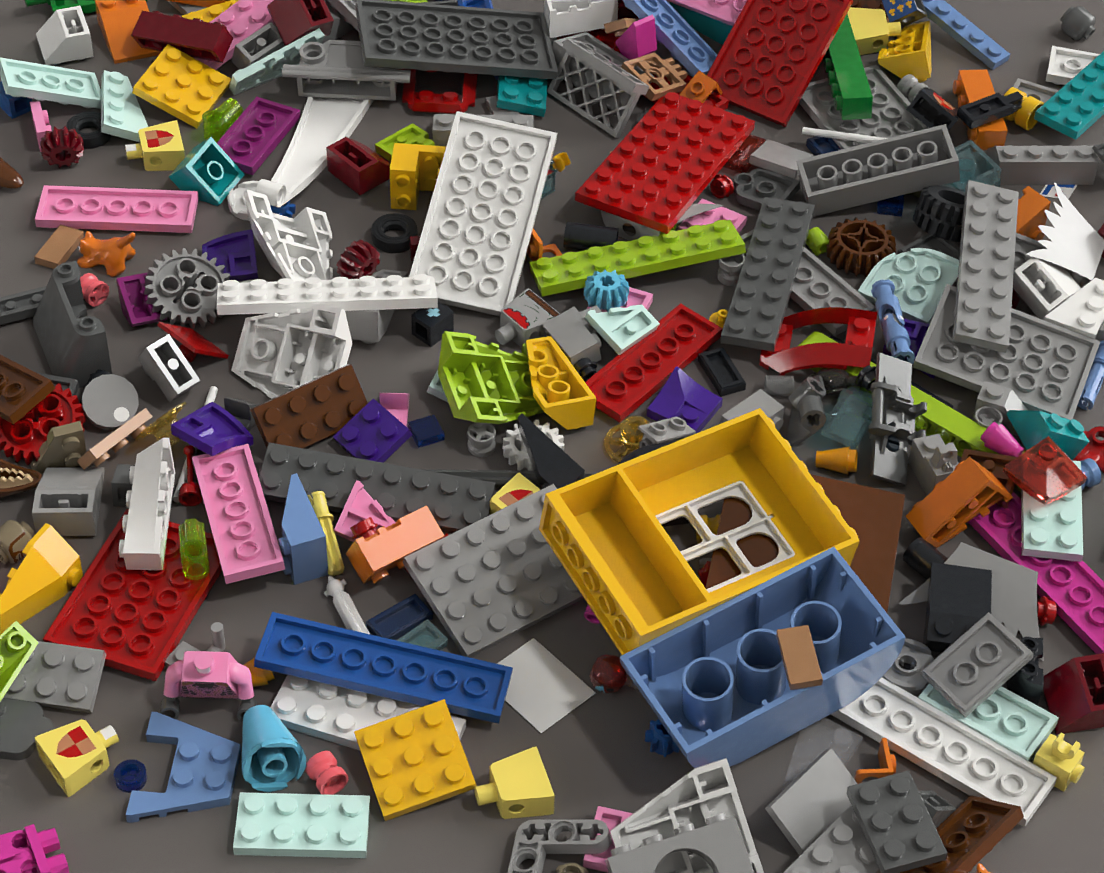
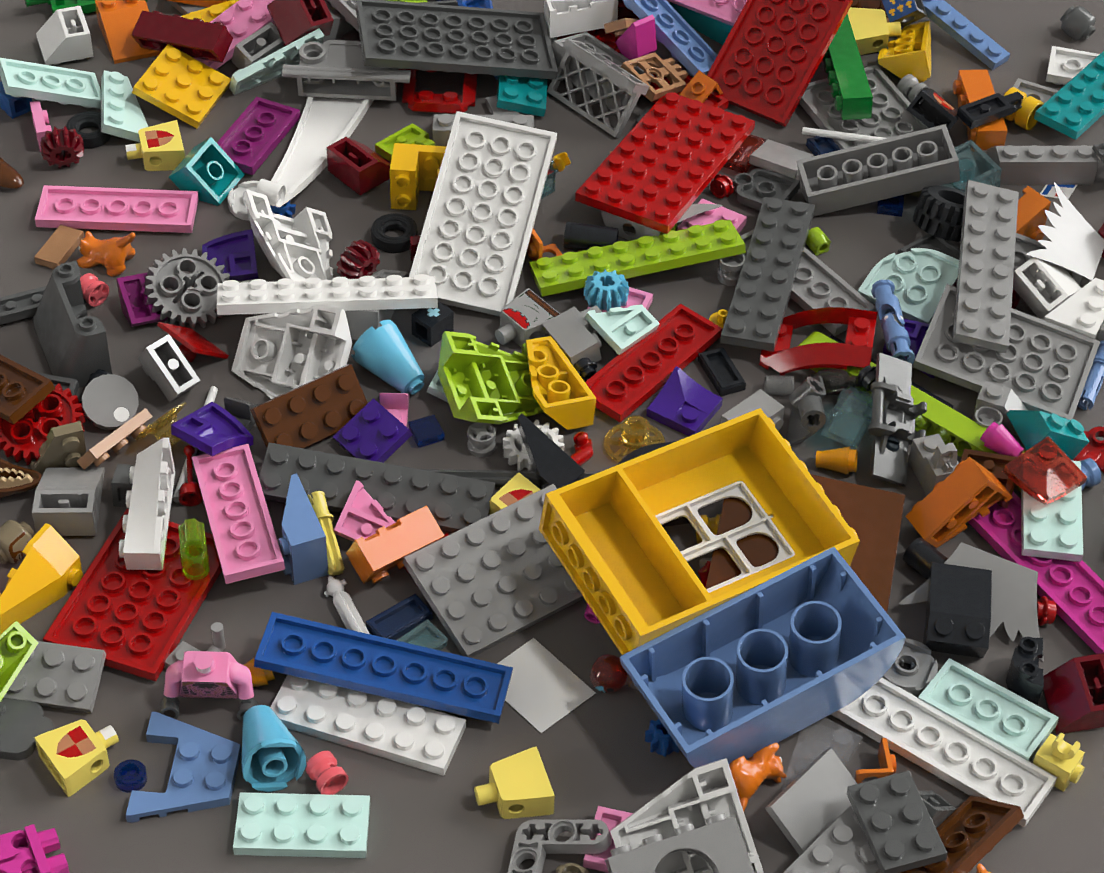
(219, 120): clear neon green piece -> none
(364, 528): red plate -> none
(389, 357): none -> medium azure cone
(415, 760): yellow plate -> none
(583, 448): none -> red arm
(665, 431): light grey hinge -> none
(752, 772): none -> orange animal
(799, 657): medium nougat tile -> none
(859, 245): reddish brown gear -> none
(977, 664): light grey tile -> none

